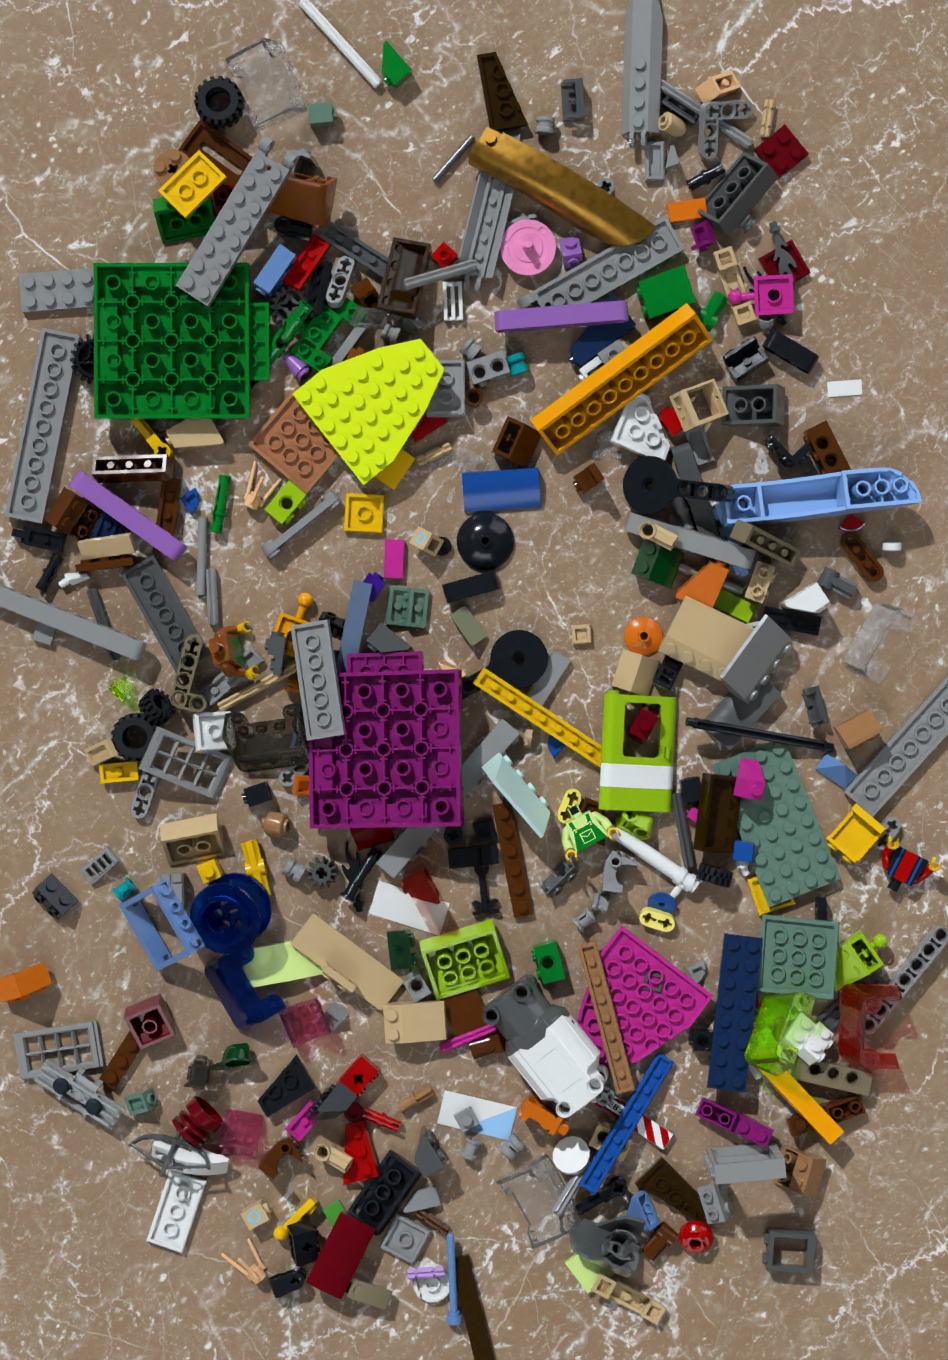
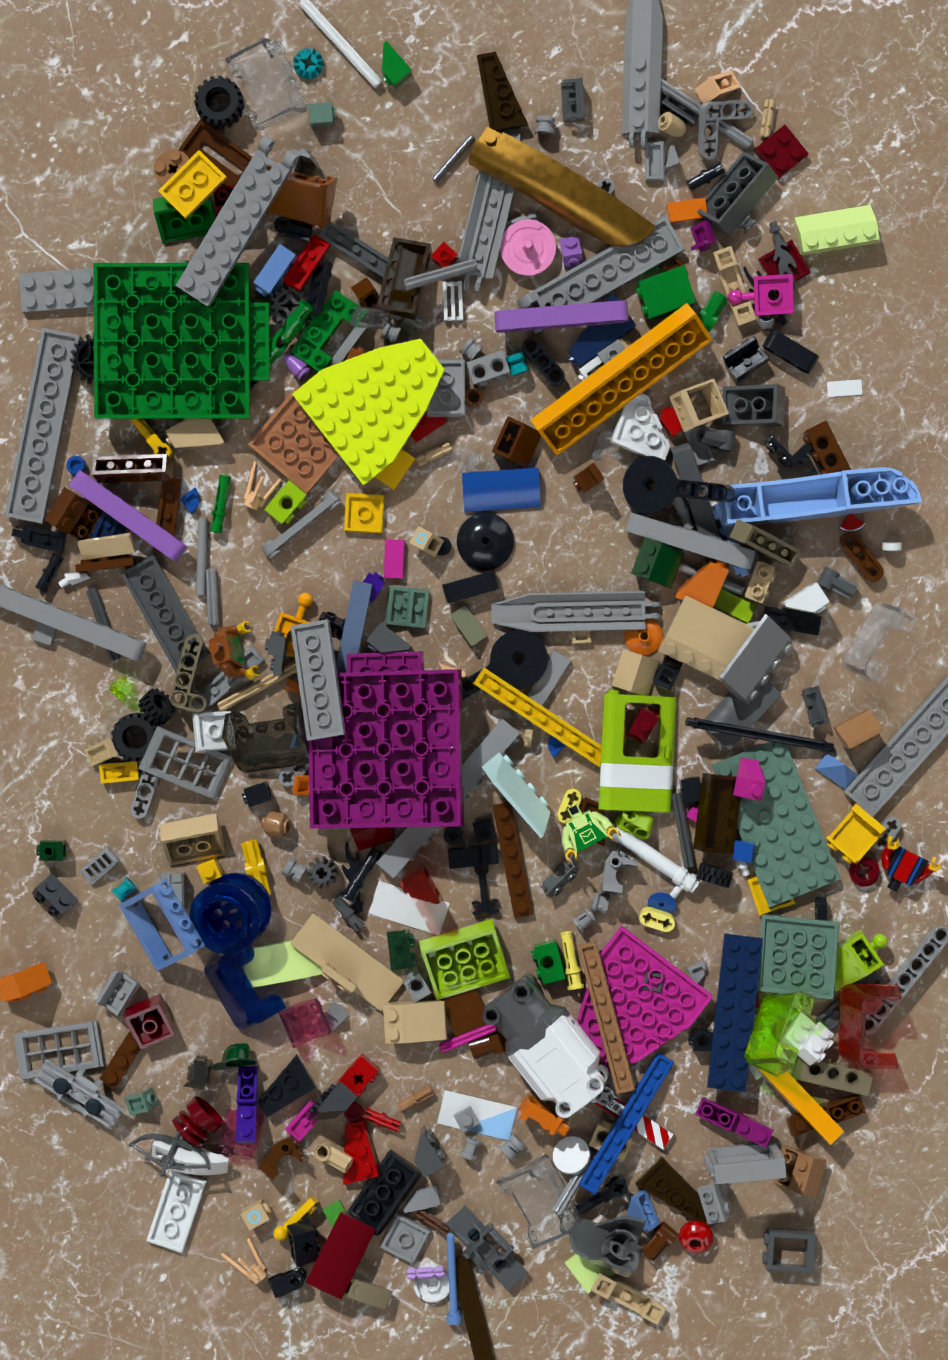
(51, 850): none -> dark green brick
(75, 464): none -> blue tile
(118, 992): none -> light grey bracket
(247, 1104): none -> dark purple slope
(312, 71): none -> teal gear
(342, 289): light grey beam -> none
(348, 913): none -> dark grey pin
(482, 1252): none -> dark grey piece
(539, 353): none -> black beam
(572, 969): none -> light yellow pin
(574, 611): none -> light grey hinge
(660, 535): tan piece -> none
(671, 263): none -> reddish brown tile
(720, 439): none -> dark grey piece
(836, 230): none -> yellowish green slope
(872, 874): none -> dark red gear

